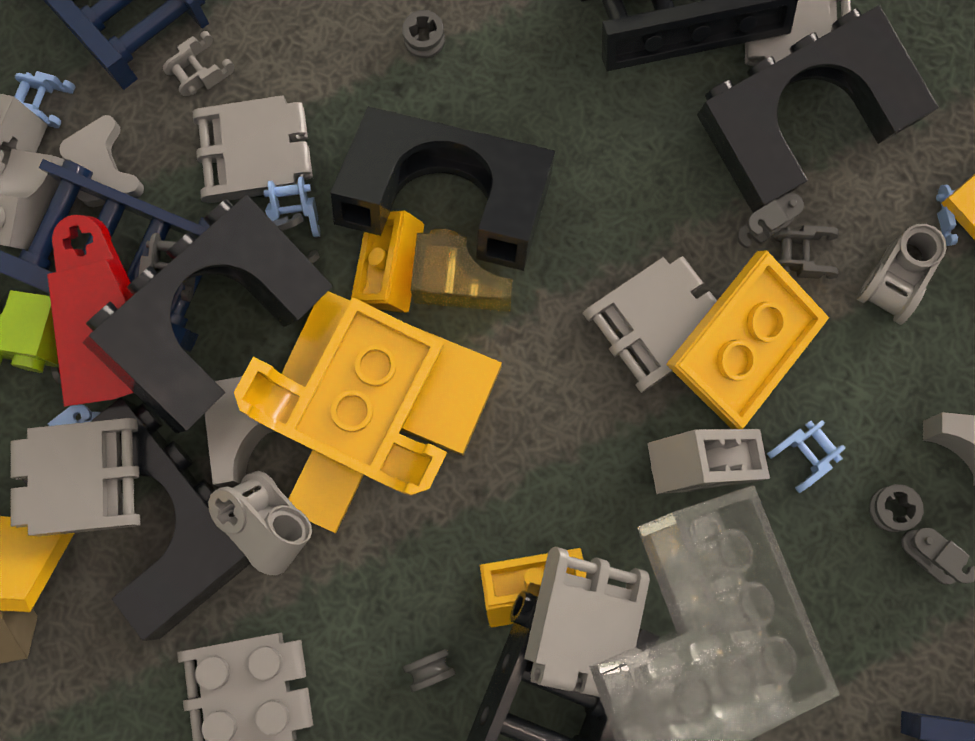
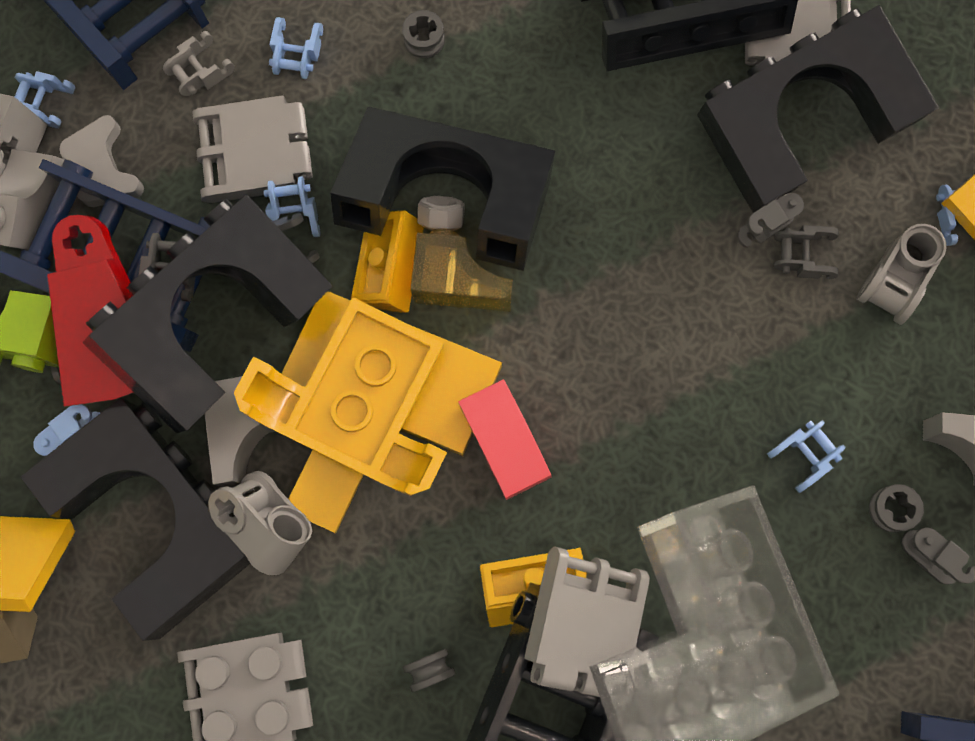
(75, 478): light grey plate -> none
(310, 49): none -> light blue piece
(441, 213): none -> light grey tile
(505, 439): none -> coral slope
(652, 316): light grey plate -> none
(707, 459): light grey arch -> none
(748, 340): yellow tile -> none

